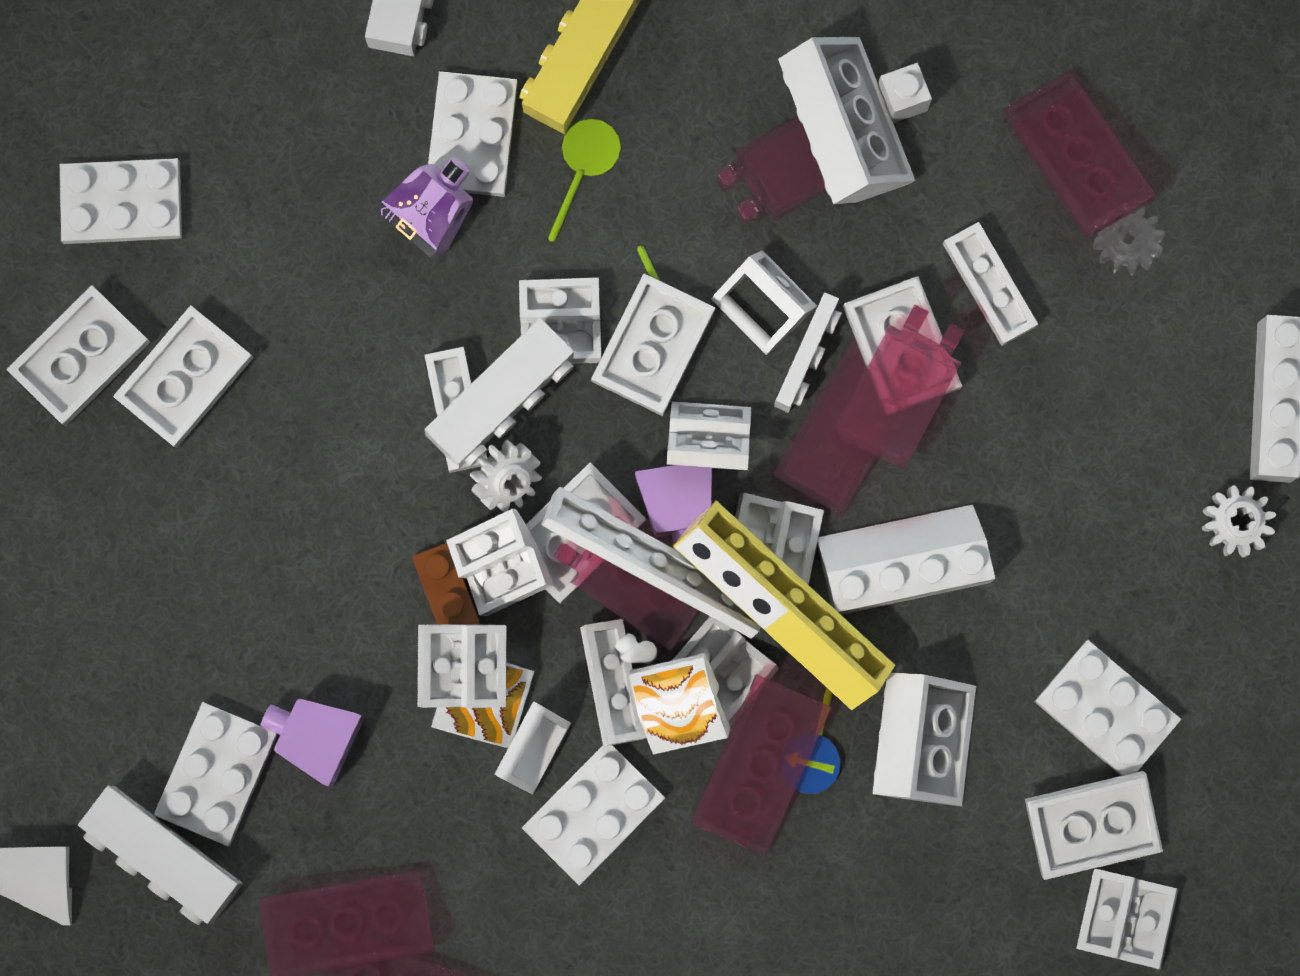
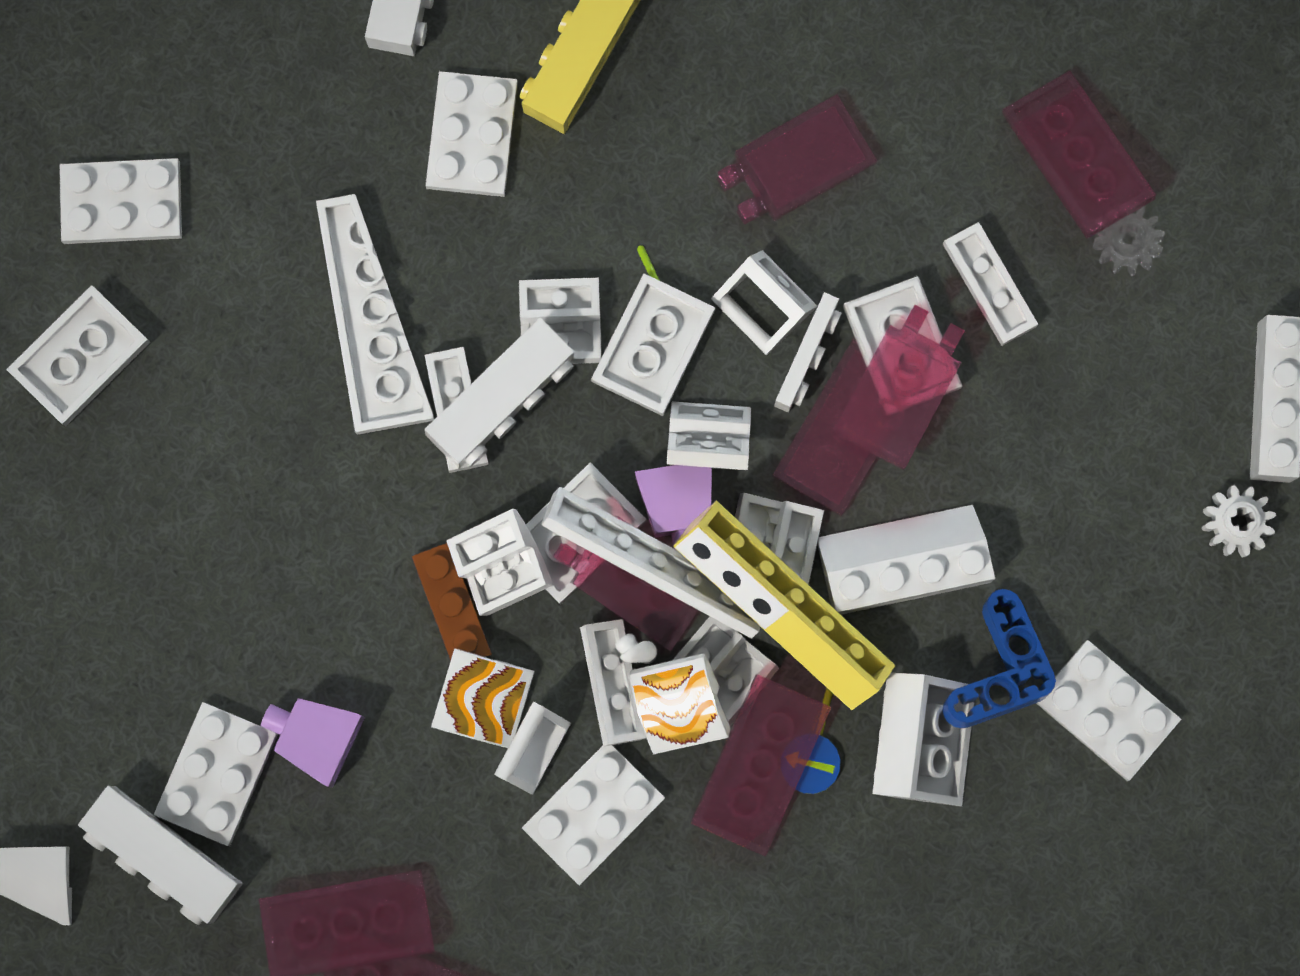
(183, 377): white plate -> none
(375, 352): none -> white wing
(429, 206): torso -> none
(461, 665): white slope -> none
(505, 476): white gear -> none
(590, 150): lime piece -> none
(845, 118): white slope -> none
(905, 92): white brick -> none
(1018, 667): none -> blue beam
(1093, 825): white tile -> none
(1127, 918): white slope -> none

